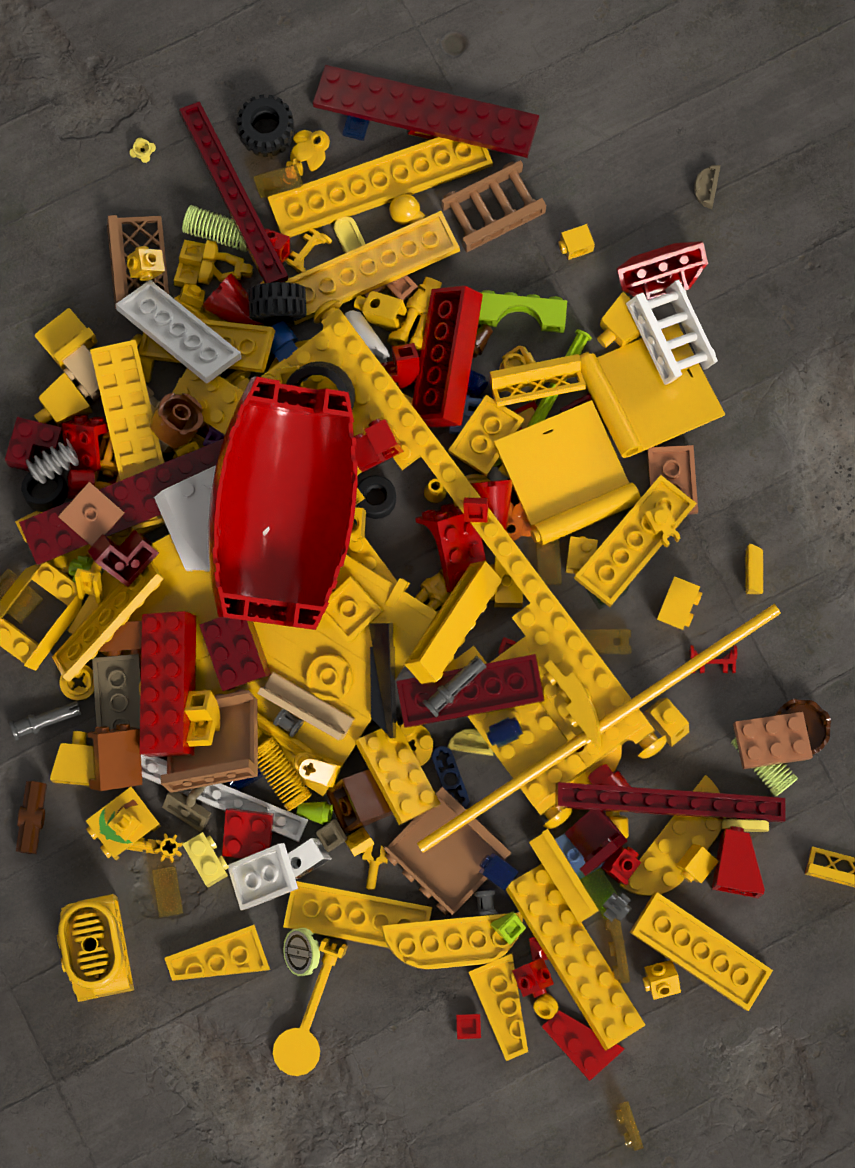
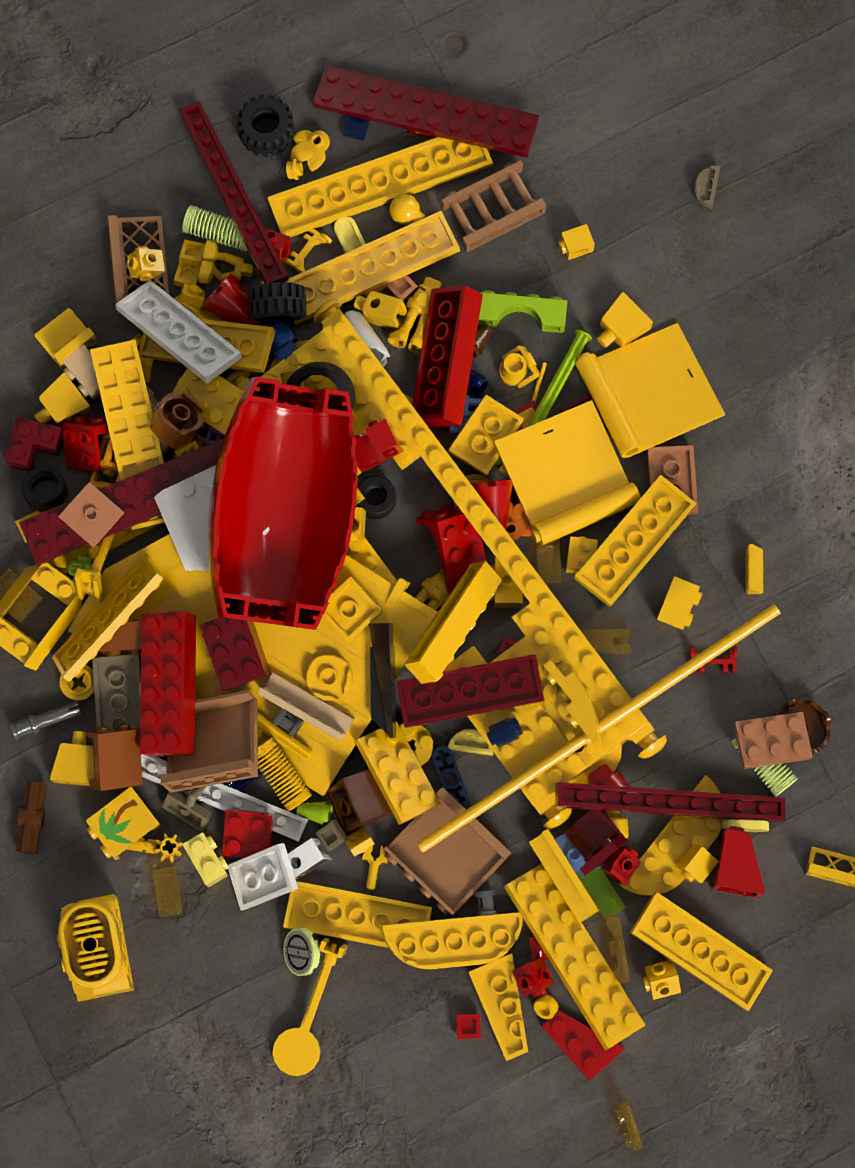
(53, 462): light grey piece -> none
(78, 480): red piece -> none
(124, 561): dark red brick -> none
(124, 824): yellow tile -> none
(139, 144): light yellow plate -> none
(204, 717): yellow brick -> none
(225, 955): yellow wing -> none
(278, 181): clear yellow plate -> none
(320, 770): yellow piece -> none
(404, 366): red brick -> none
(435, 495): yellow cone -> none
(447, 692): dark grey pin -> none
(475, 509): red plate -> none
(497, 870): clear blue brick -> none
(508, 927): lime slope -> none
(535, 376): yellow fence -> none
(617, 907): dark grey gear -> none
(655, 341): white fence -> none
(661, 267): red wedge -> none
(661, 521): yellow plate -> none
(667, 720): yellow torso -> none

